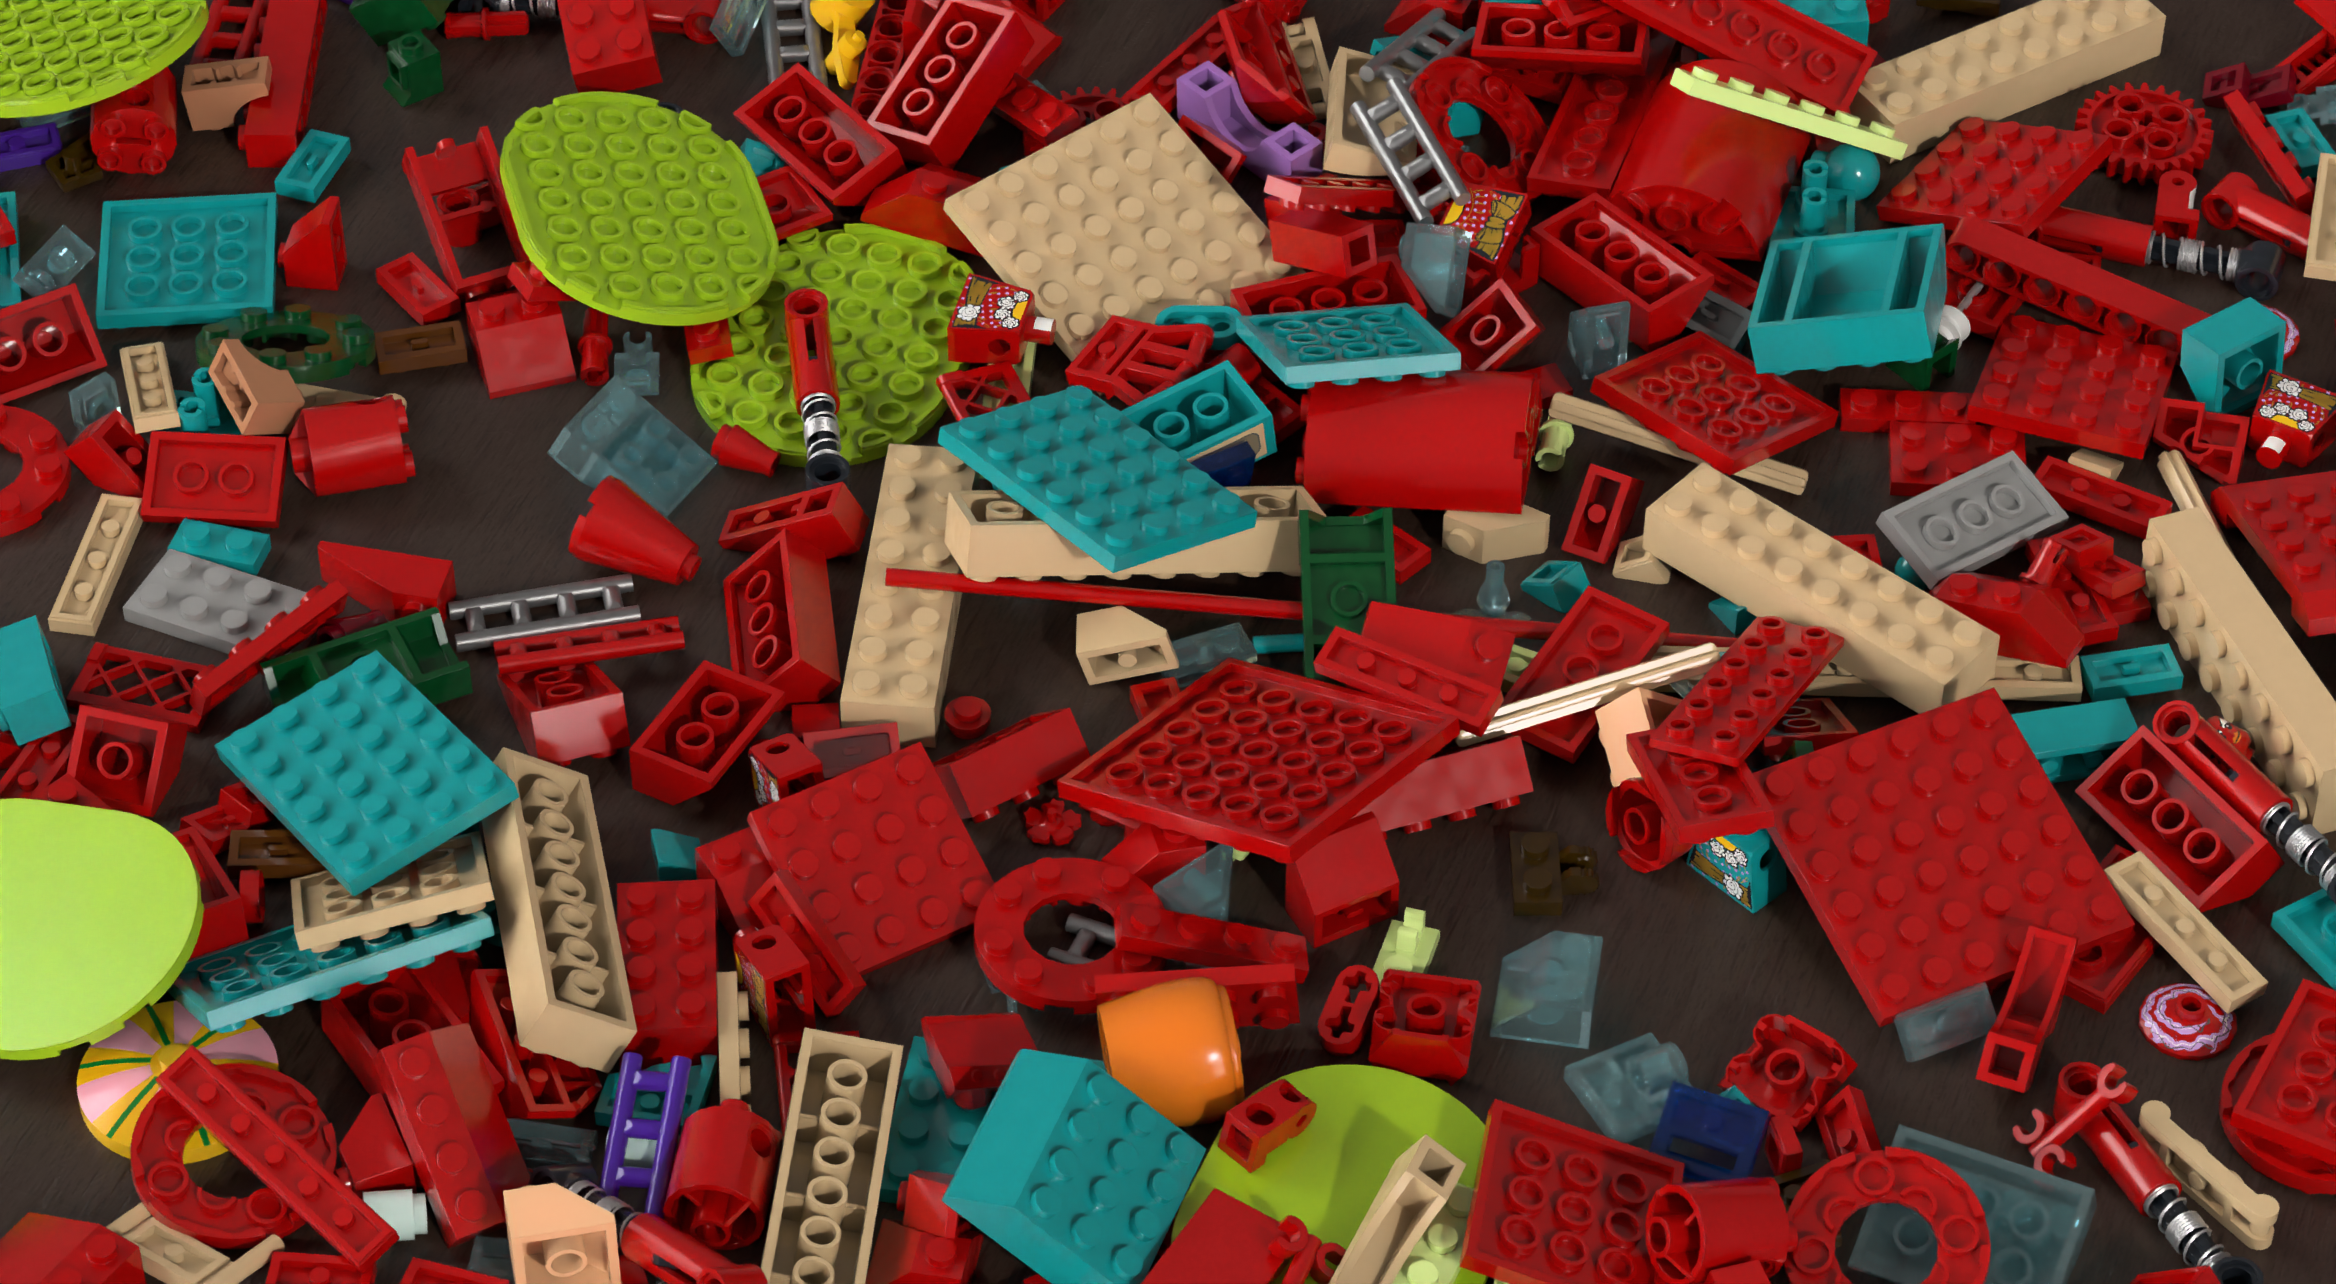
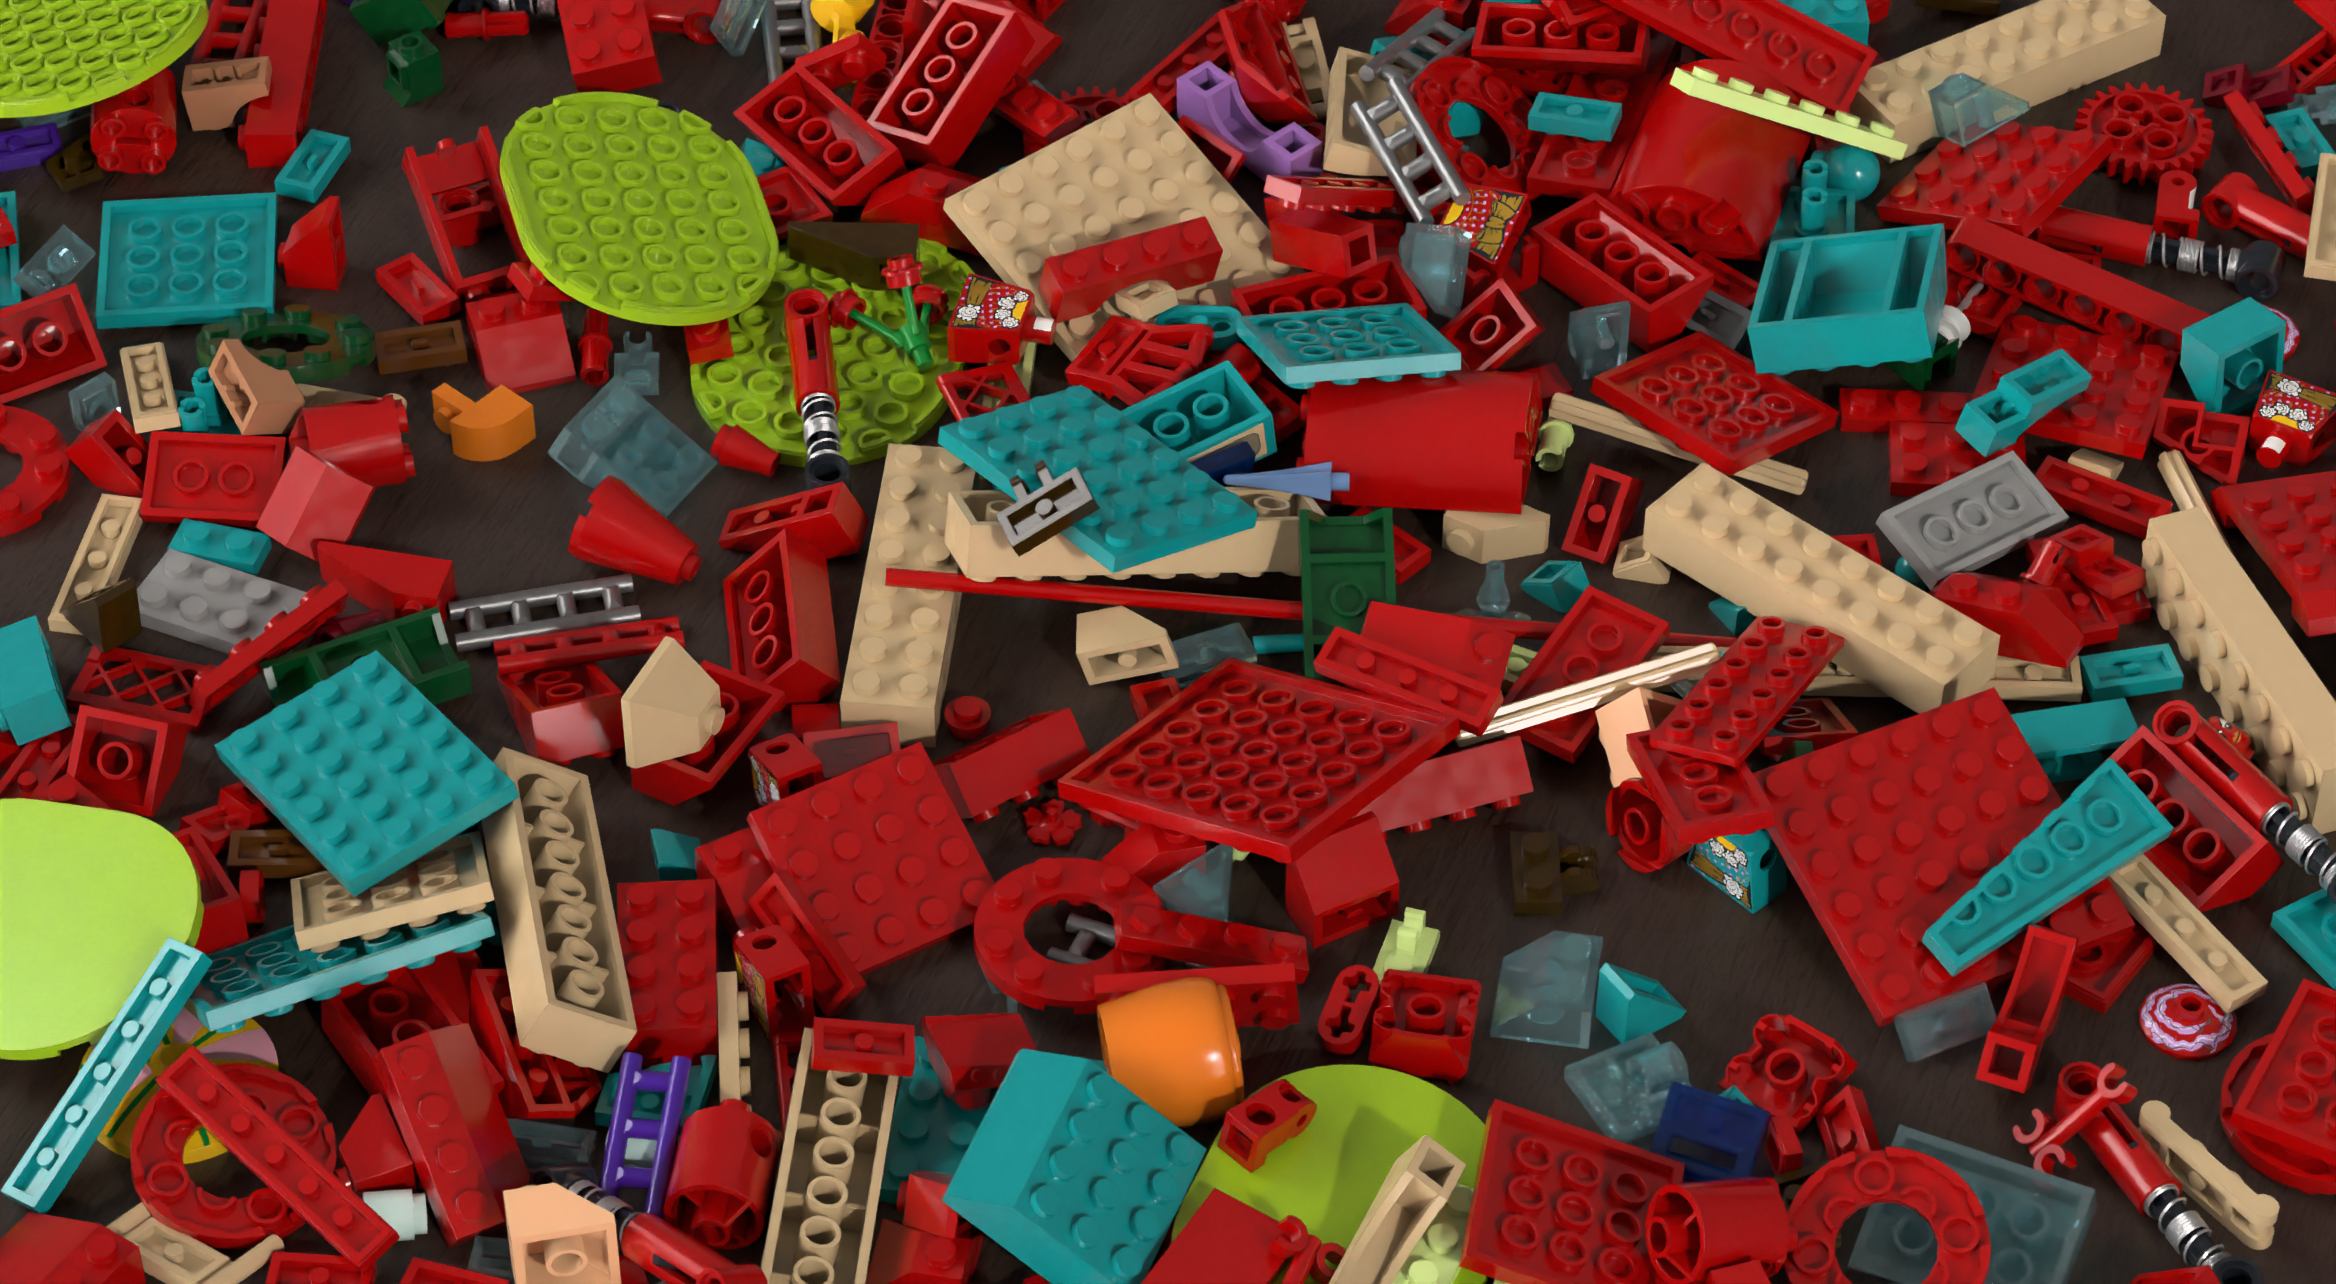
(106, 1076): none -> teal plate
(107, 615): none -> dark brown slope
(314, 504): none -> red slope
(485, 428): none -> orange brick
(669, 707): none -> tan slope
(844, 61): none -> red plate
(853, 249): none -> dark brown slope
(863, 1047): none -> red plate
(922, 307): none -> plant
(1047, 509): none -> hinge
(1085, 278): none -> red arch
(1146, 299): none -> tan tile
(1310, 481): none -> medium blue piece
(1574, 116): none -> teal plate
(1633, 1003): none -> teal slope
(1971, 108): none -> clear light blue slope
(2020, 400): none -> teal slope
(2072, 850): none -> teal wing

